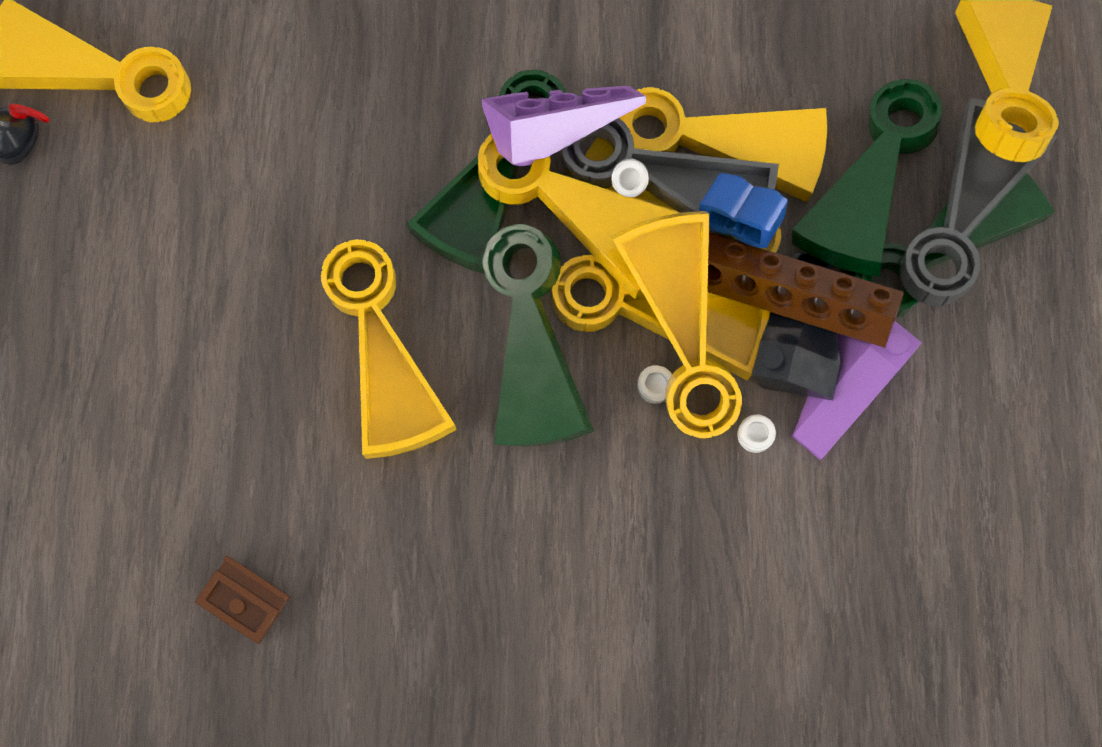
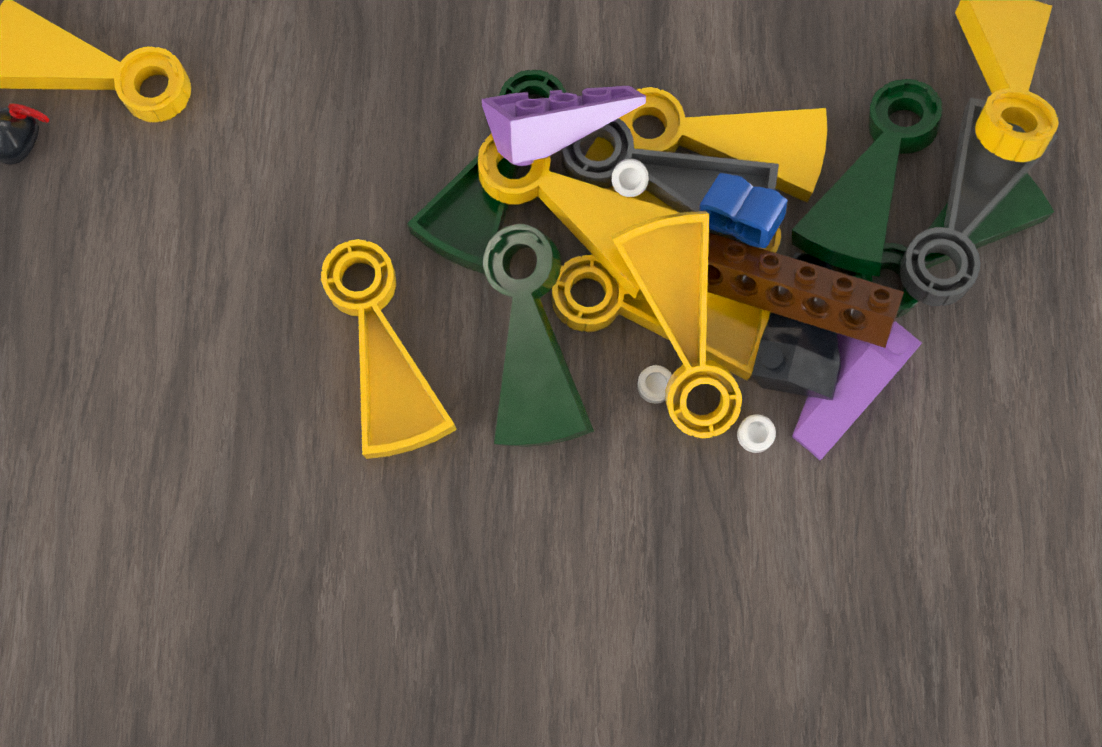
(242, 599): reddish brown plate -> none

